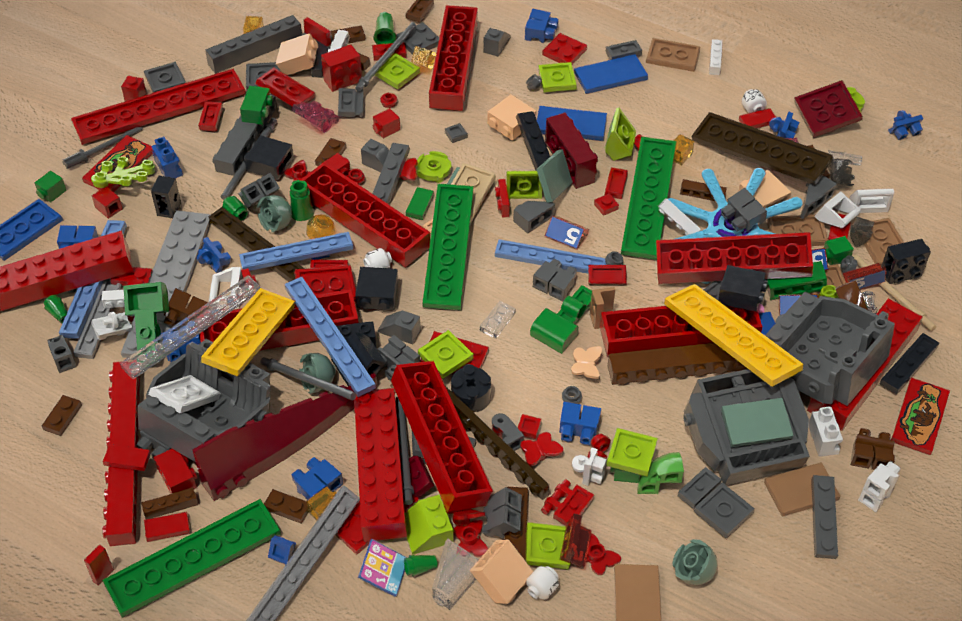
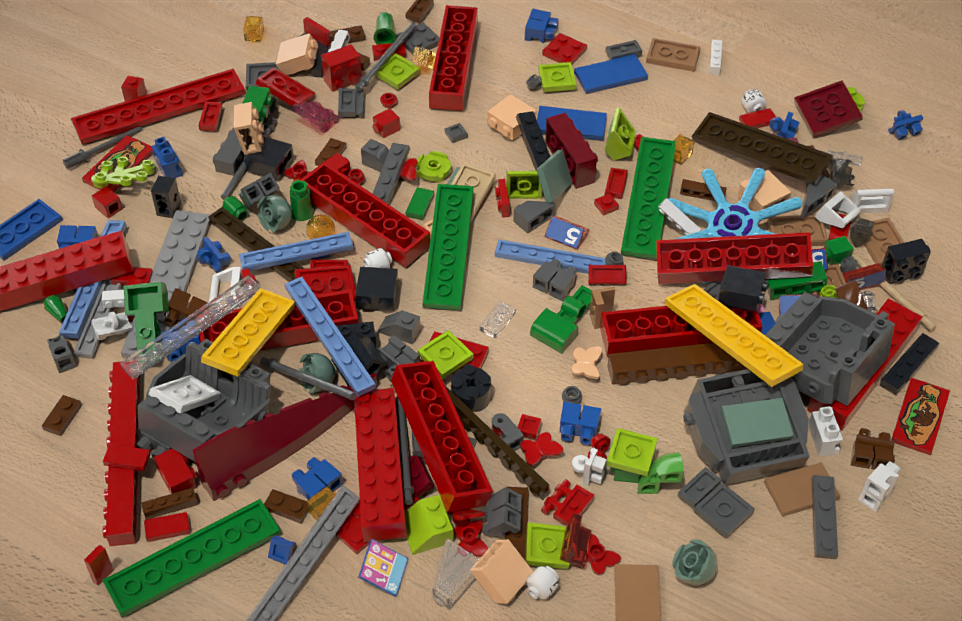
(50, 186): green brick -> none
(164, 77): dark grey plate -> none
(248, 128): none -> light nougat brick
(252, 44): dark grey brick -> none
(419, 564): green cone -> none
(495, 41): dark grey slope -> none
(745, 210): dark grey hips -> none

